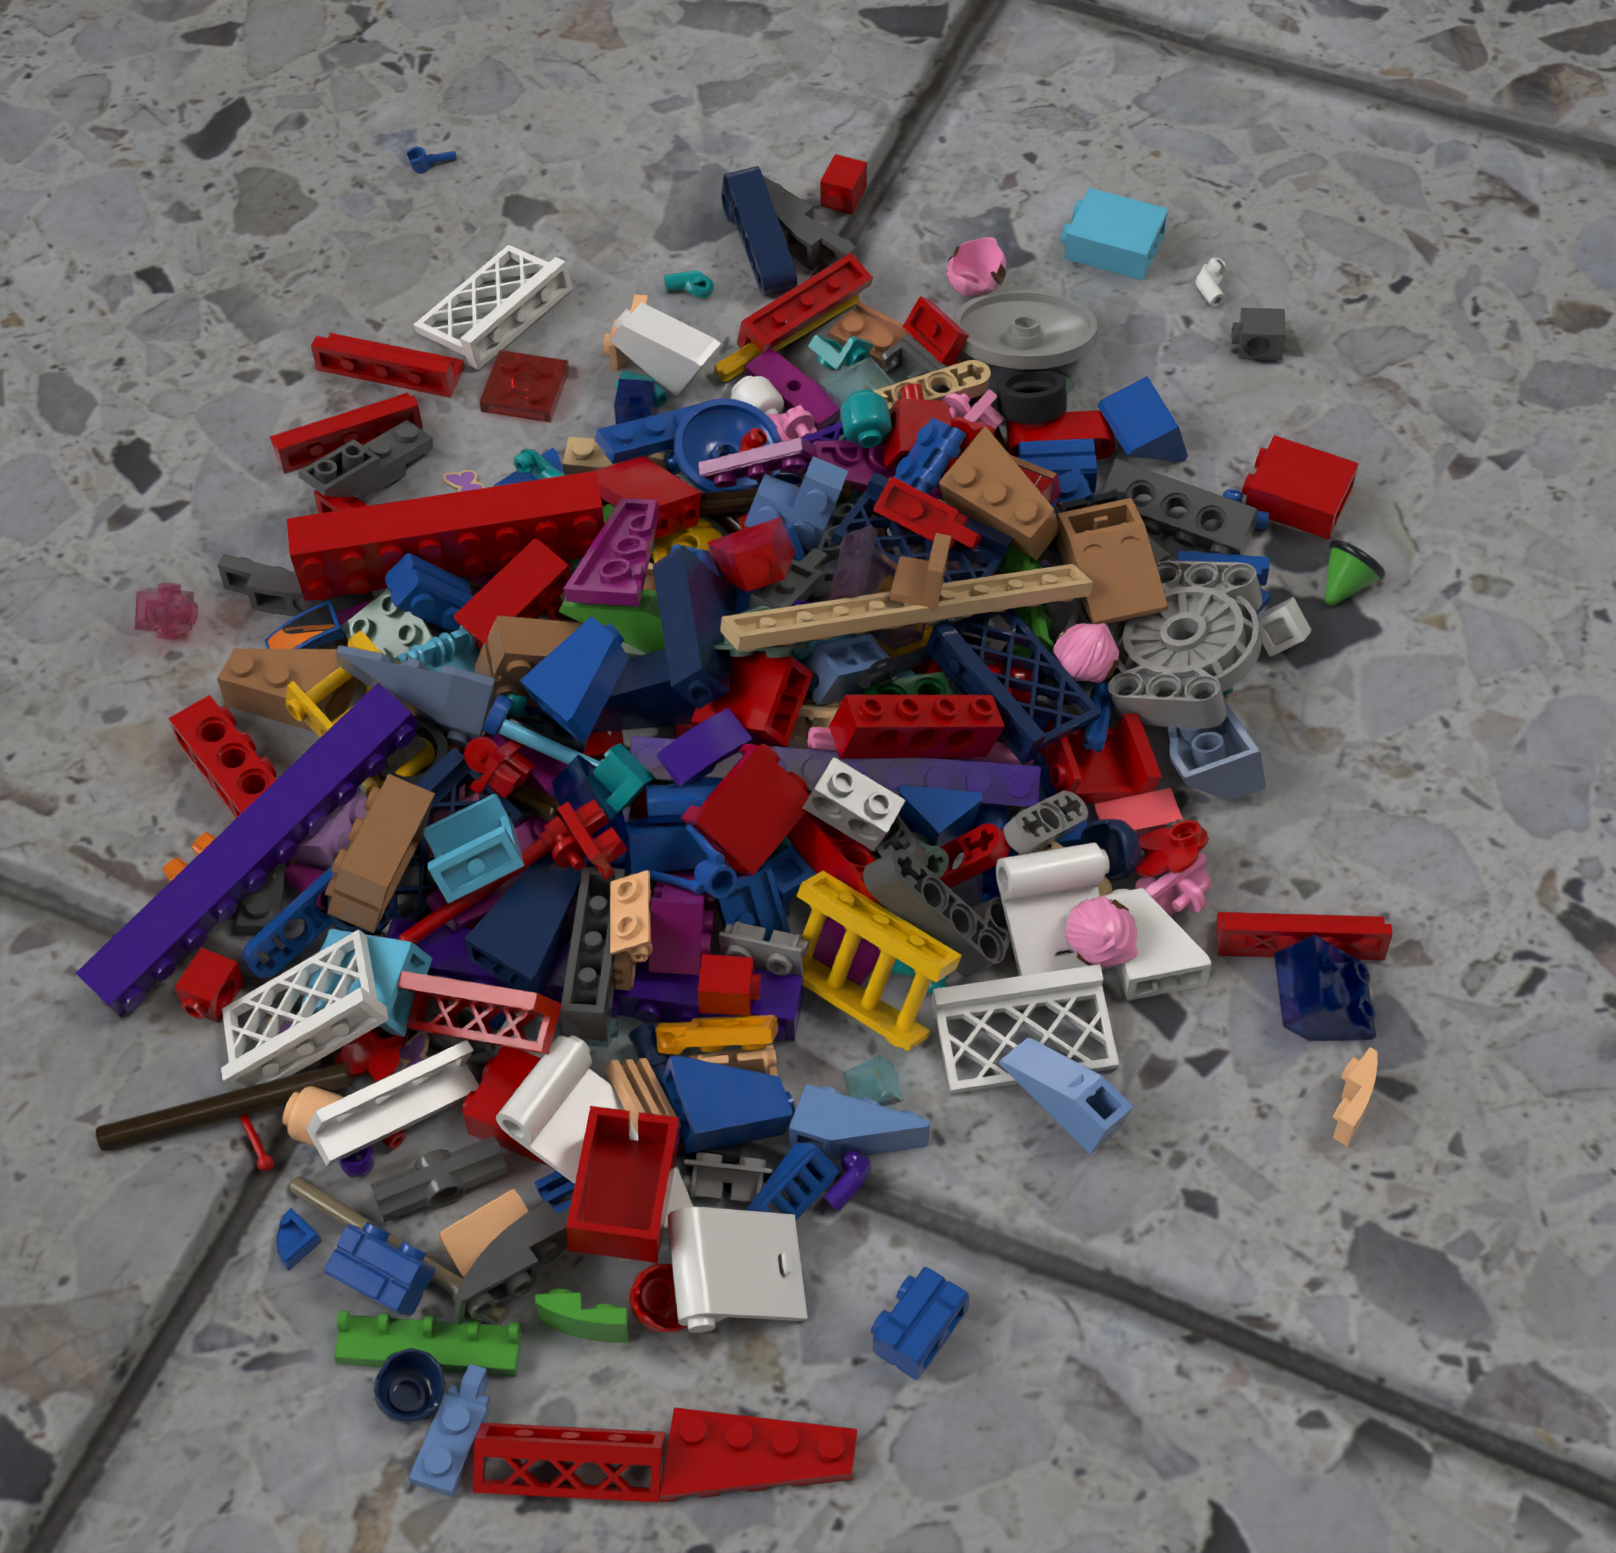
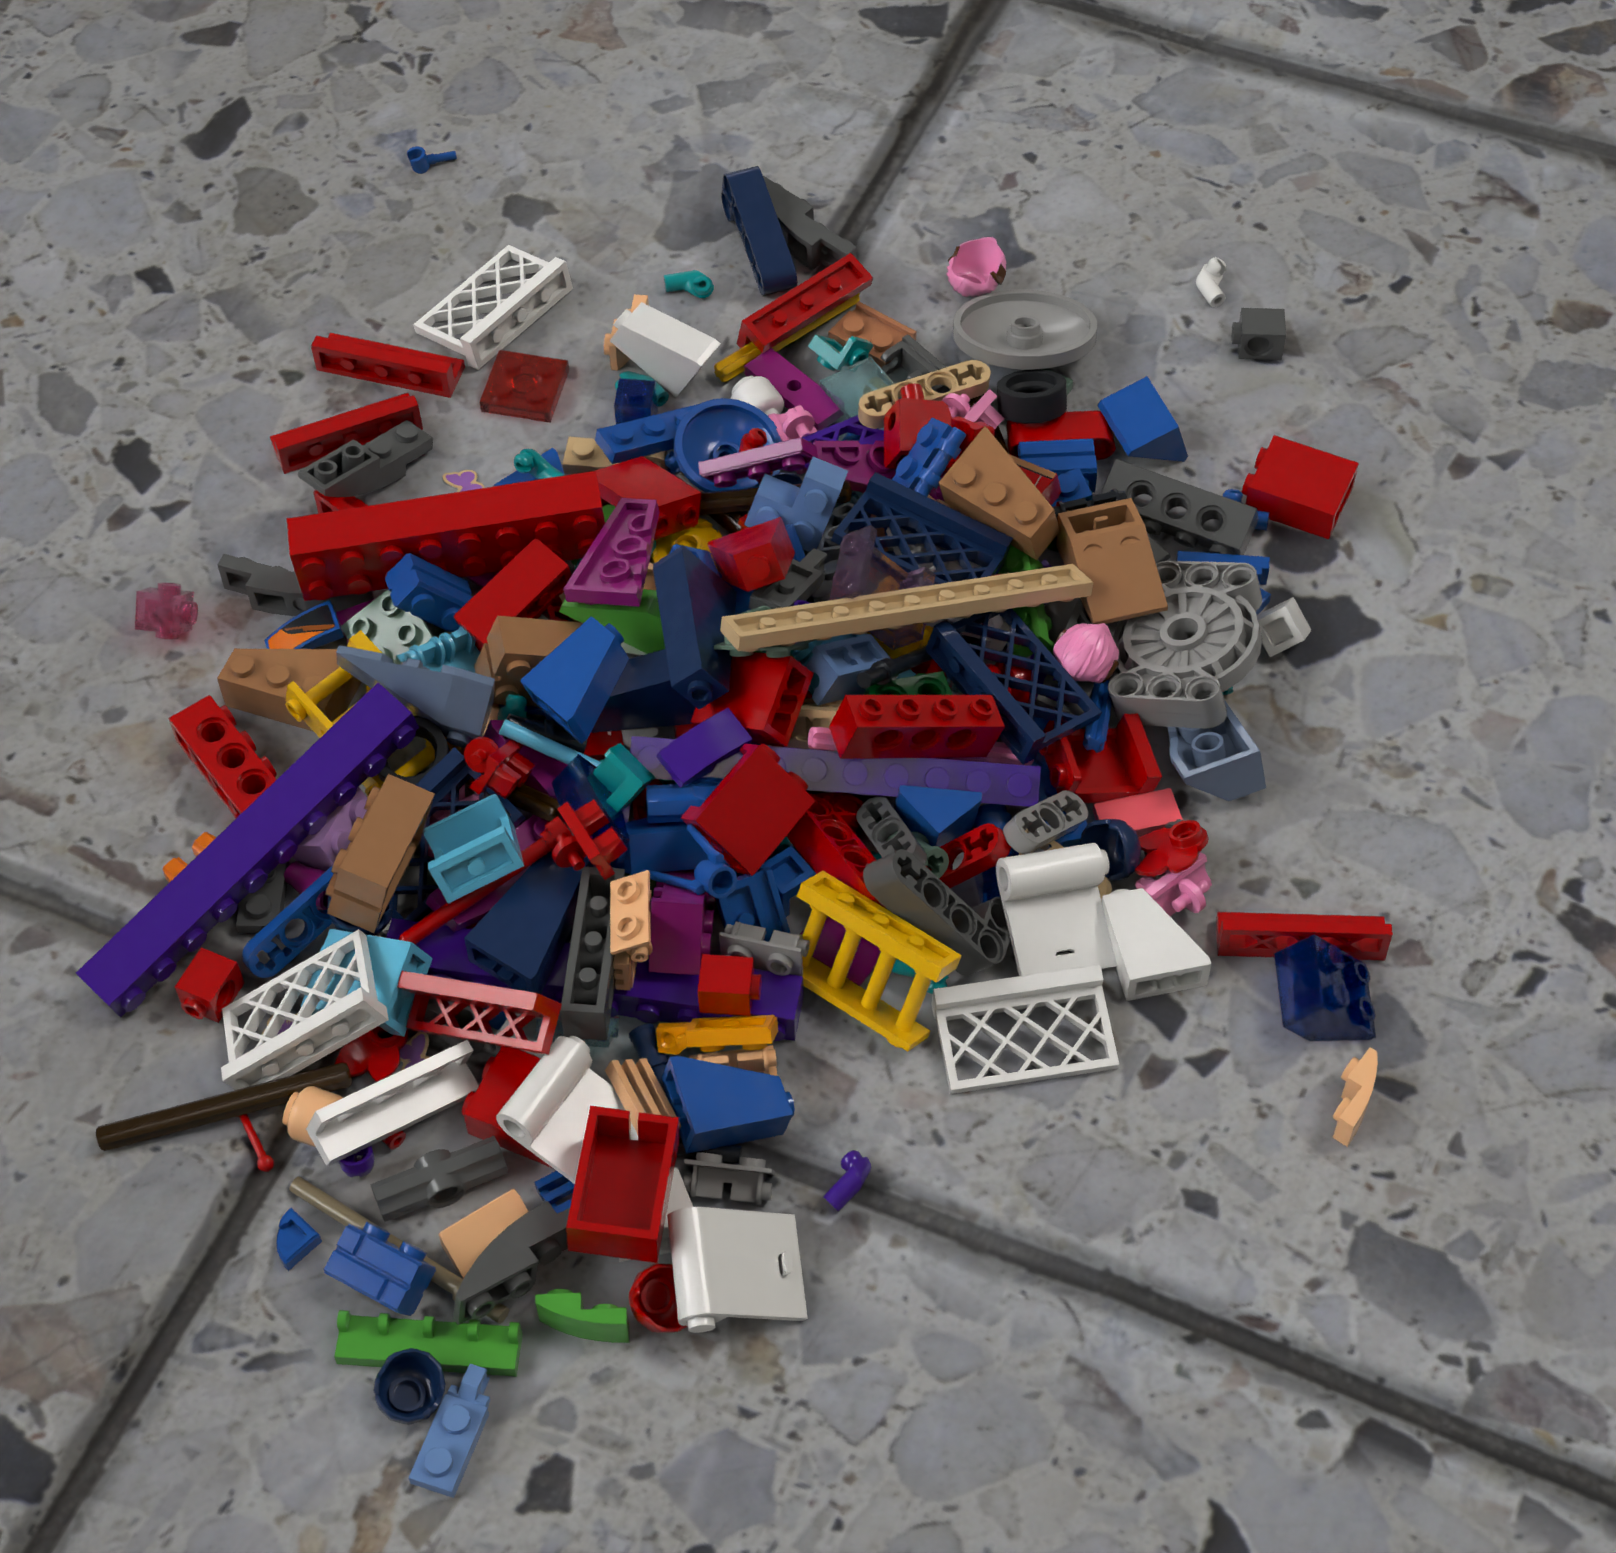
(497, 715): blue tile -> none
(569, 1445): red fence -> none
(742, 1452): red wing -> none
(812, 1170): blue slope -> none
(843, 184): red brick -> none
(848, 1124): medium blue slope -> none
(853, 804): light grey brick -> none
(865, 418): teal head -> none
(874, 1080): clear light blue slope -> none
(919, 1322): blue brick -> none
(922, 580): medium nougat panel -> none
(924, 514): red hinge -> none
(936, 332): red panel -> none
(1069, 1092): medium blue slope -> none
(1102, 932): bright pink hair -> none
(1114, 233): medium azure brick -> none
(1349, 571): bright green hat -> none

